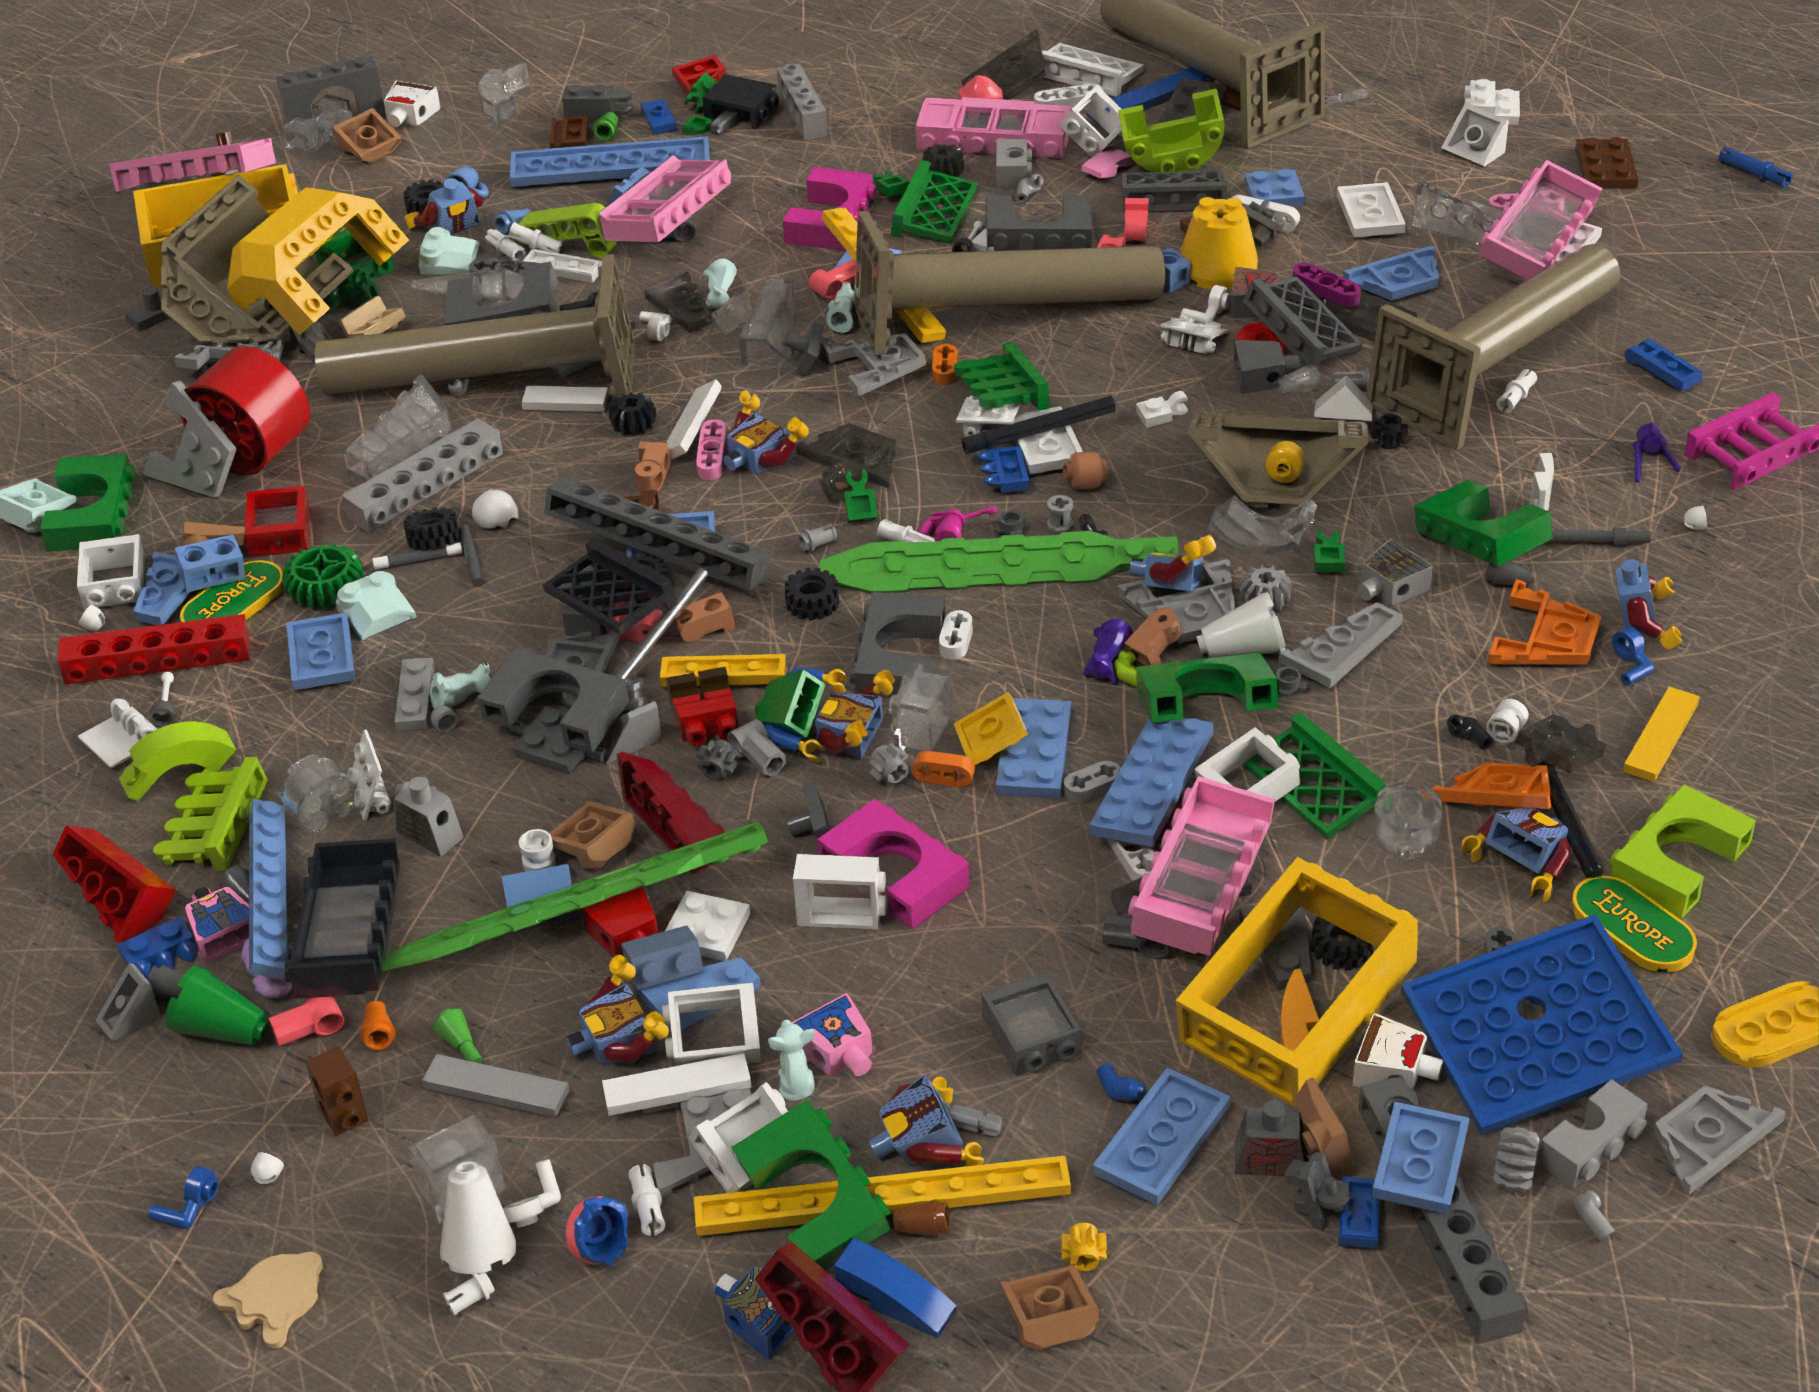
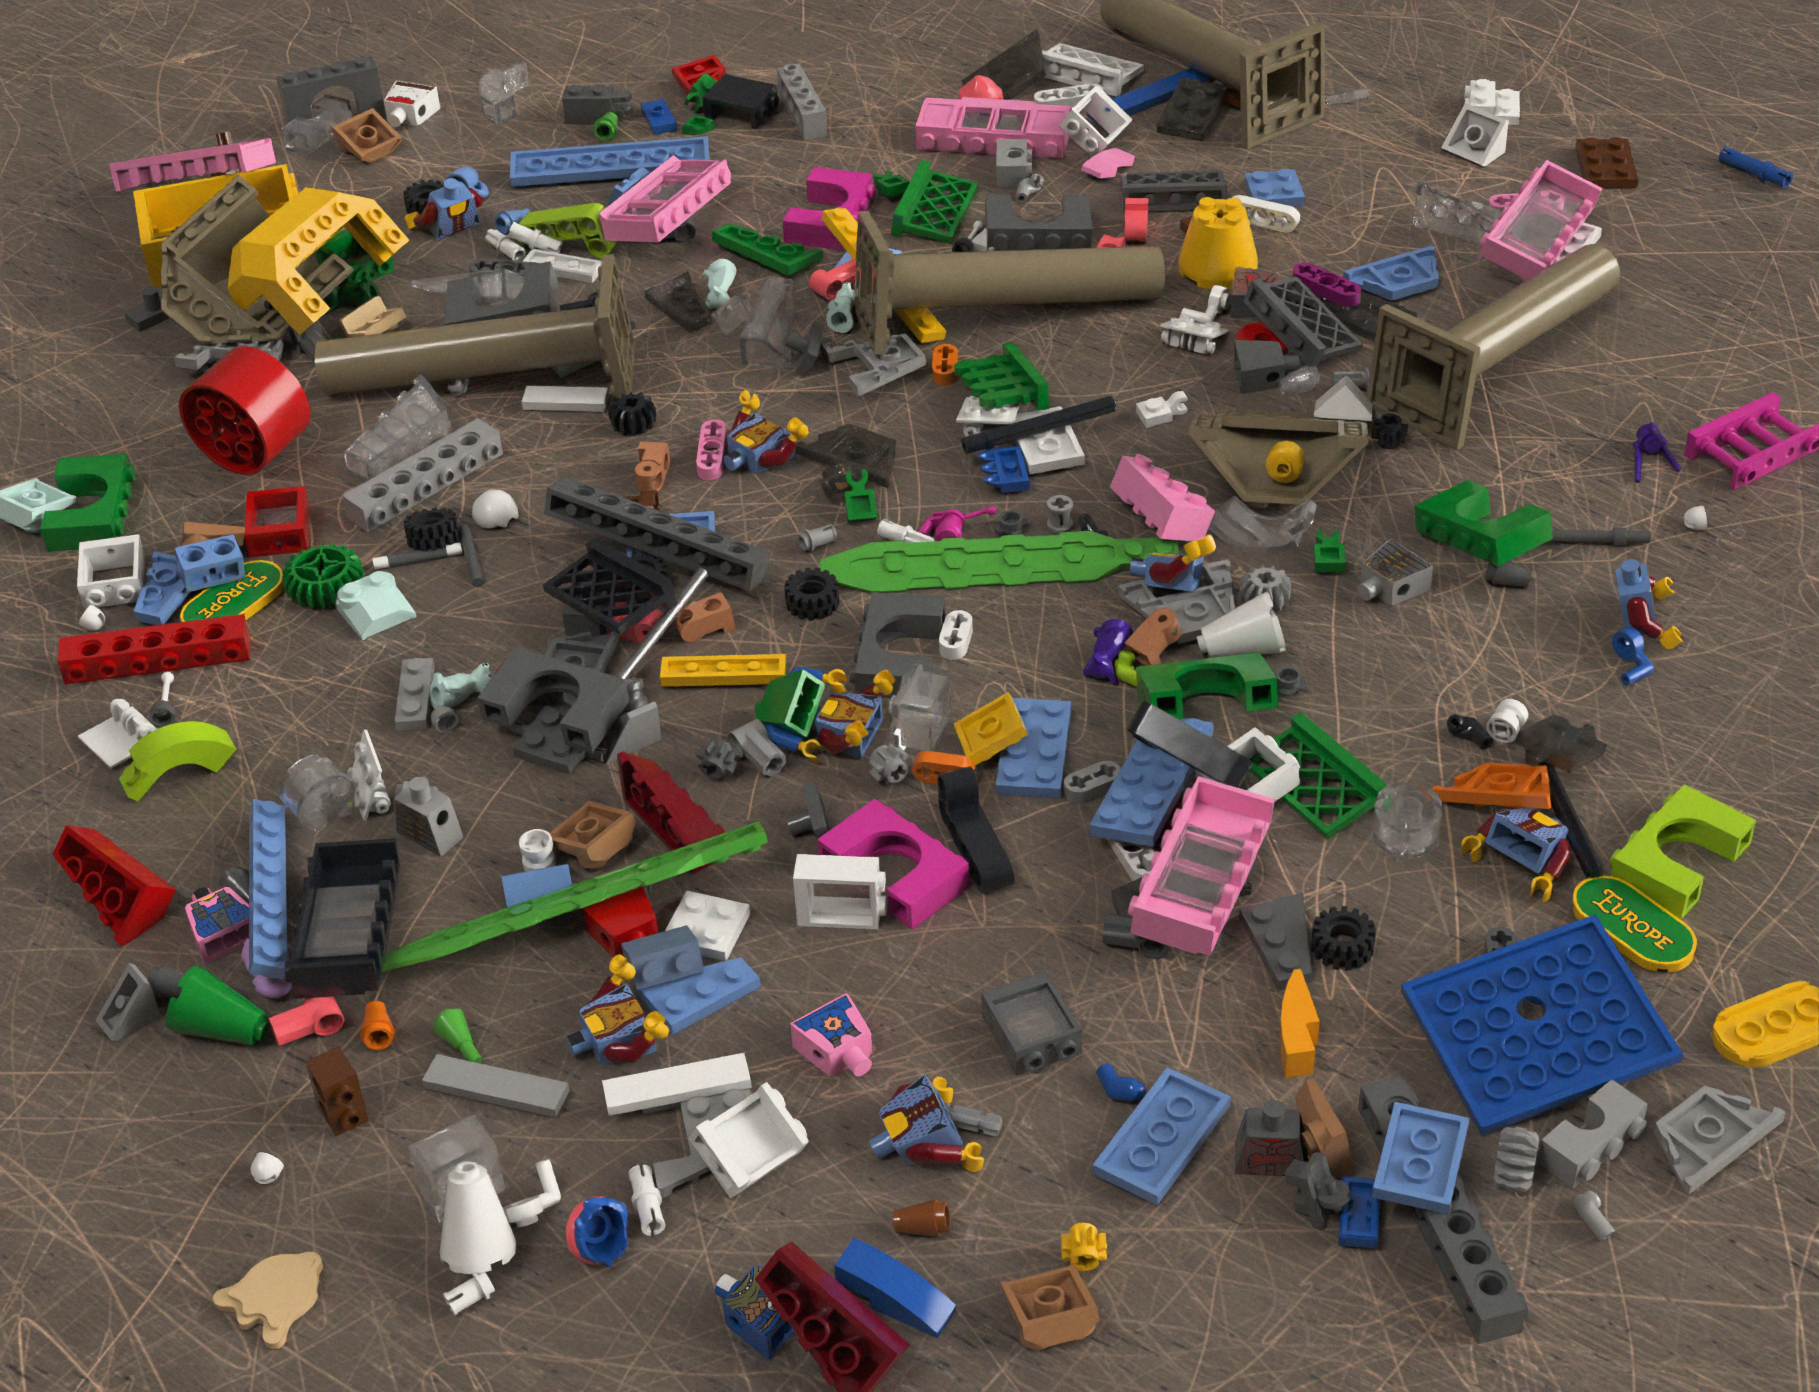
(159, 946): blue plate -> none
(198, 1190): blue plate -> none
(203, 452): light grey wing -> none
(229, 818): lime fence -> none
(320, 651): medium blue plate -> none
(446, 253): light aqua slope -> none
(569, 132): reddish brown plate -> none
(658, 325): white plate -> none
(692, 418): white tile -> none
(705, 717): red hips -> none
(709, 999): white window -> none
(726, 120): dark grey axle -> none
(766, 249): none -> green wing
(795, 1076): light aqua animal -> none
(804, 1138): green arch -> none
(945, 159): clear smoke gear -> none
(953, 1185): yellow plate -> none
(972, 831): none -> black beam
(1085, 470): nougat head -> none
(1161, 500): none -> bright pink wedge
(1175, 143): lime cylinder -> none
(1176, 270): medium blue brick -> none
(1188, 745): none -> black beam
(1256, 1055): yellow door -> none
(1261, 221): dark grey hips -> none
(1342, 646): light grey wing -> none
(1371, 210): white plate -> none
(1392, 1052): white torso -> none
(1516, 391): white pin -> none
(1542, 481): white slope -> none
(1560, 634): orange wing -> none
(1661, 734): yellow tile -> none
(1664, 364): blue plate -> none

